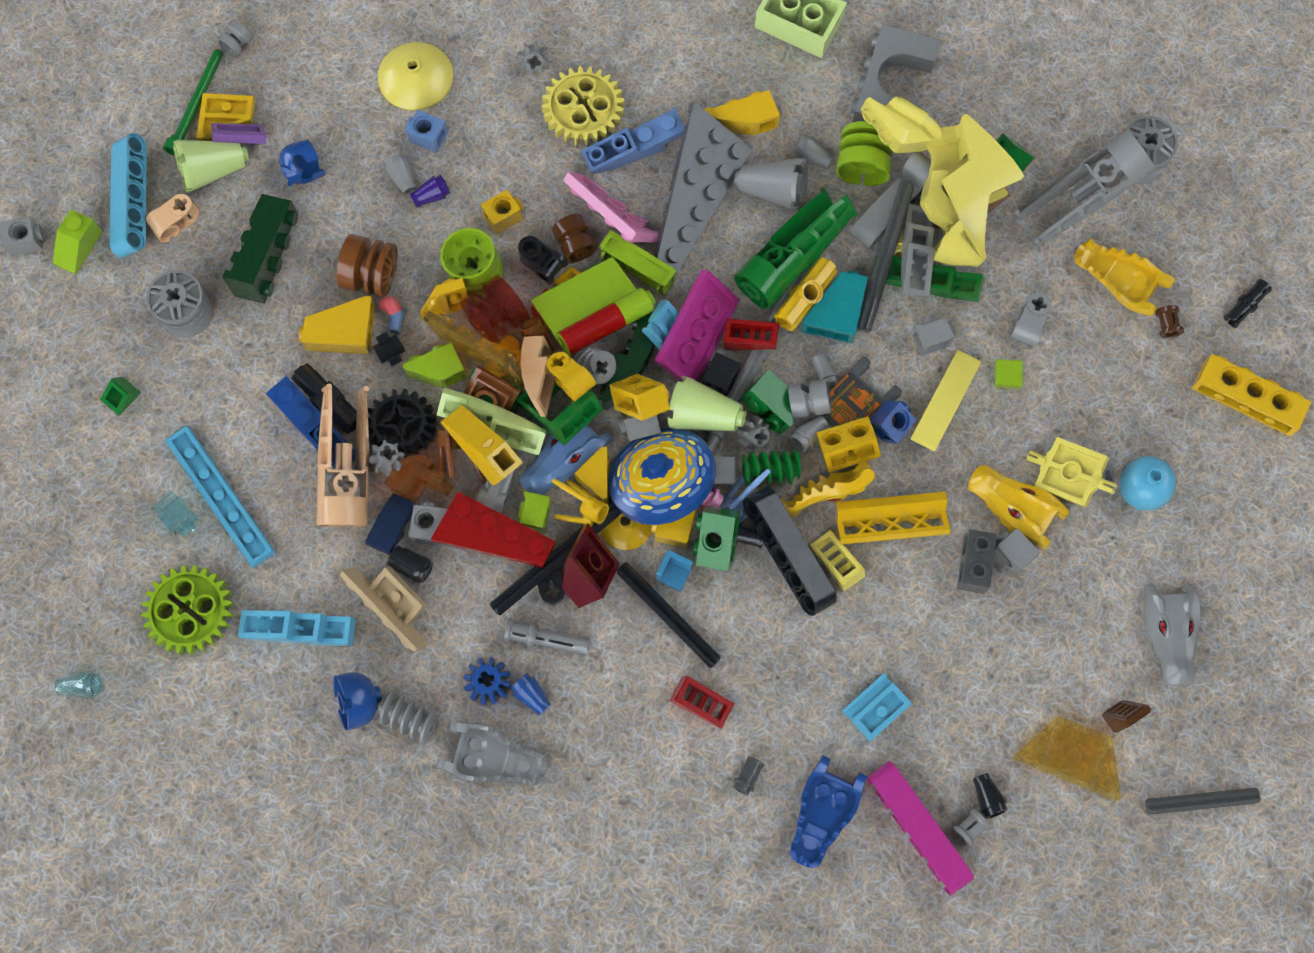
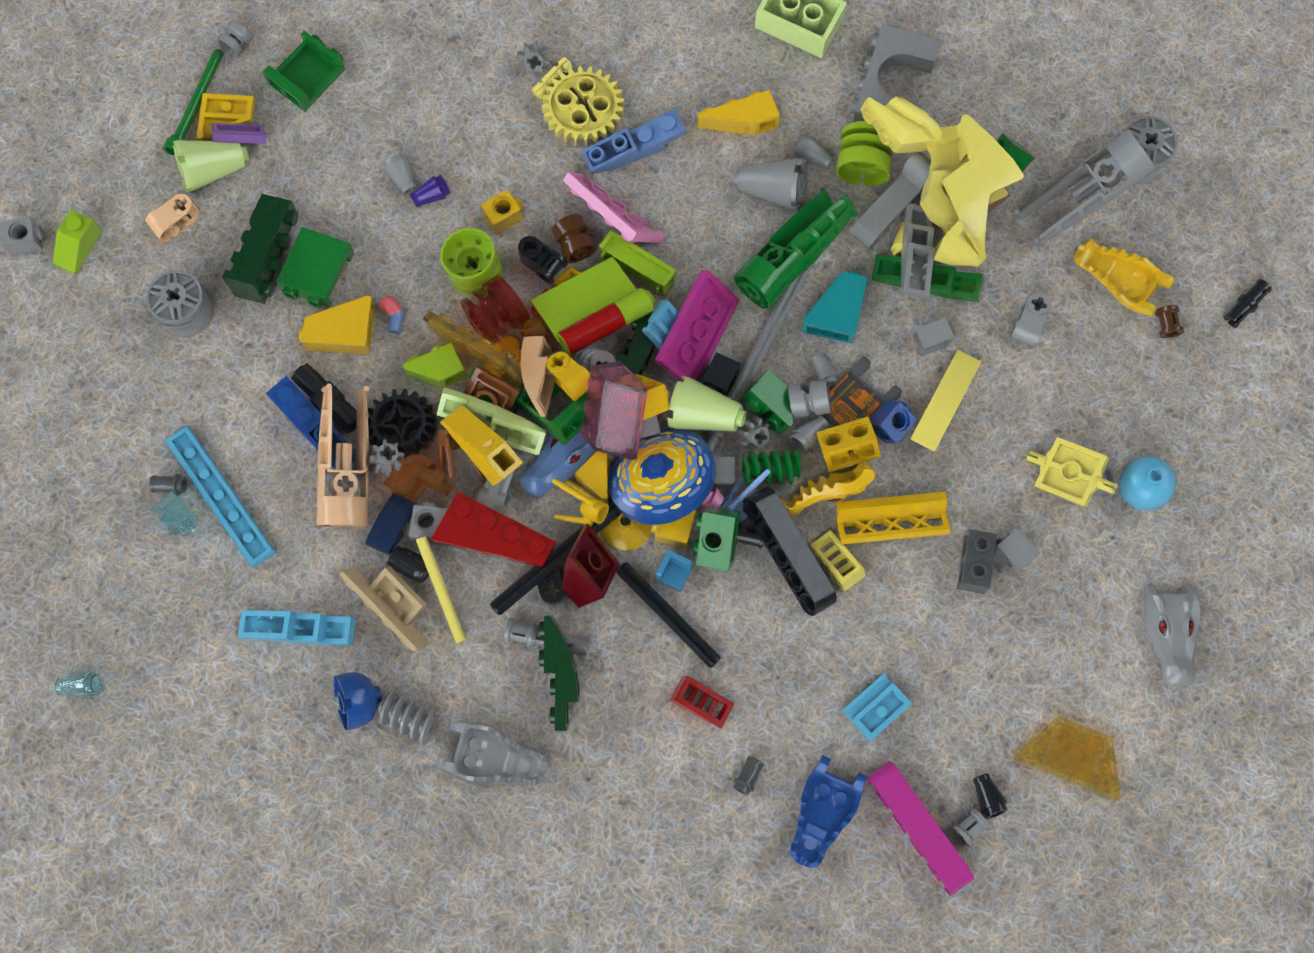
(119, 394): green slope -> none
(128, 195): medium azure beam -> none
(168, 484): none -> dark grey pin
(171, 630): lime gear -> none
(300, 163): blue helmet -> none
(306, 72): none -> green panel
(314, 267): none -> green panel
(367, 265): dark orange wheel -> none
(389, 349): black gear -> none
(415, 87): light yellow dish -> none
(433, 138): medium blue brick -> none
(441, 589): none -> light yellow bar
(445, 298): yellow wing -> none
(480, 689): blue gear -> none
(531, 694): blue cone -> none
(535, 511): lime window -> none
(558, 659): none -> dark green slope
(563, 65): none -> light yellow axle
(614, 410): none -> clear pink slope
(698, 184): wing -> none
(743, 326): red slope -> none
(797, 304): yellow piece -> none
(885, 256): dark grey axle -> none
(1008, 373): lime tile -> none
(1017, 503): yellow animal -> none
(1125, 714): reddish brown slope -> none
(1202, 801): dark grey axle -> none
(1261, 408): yellow brick -> none

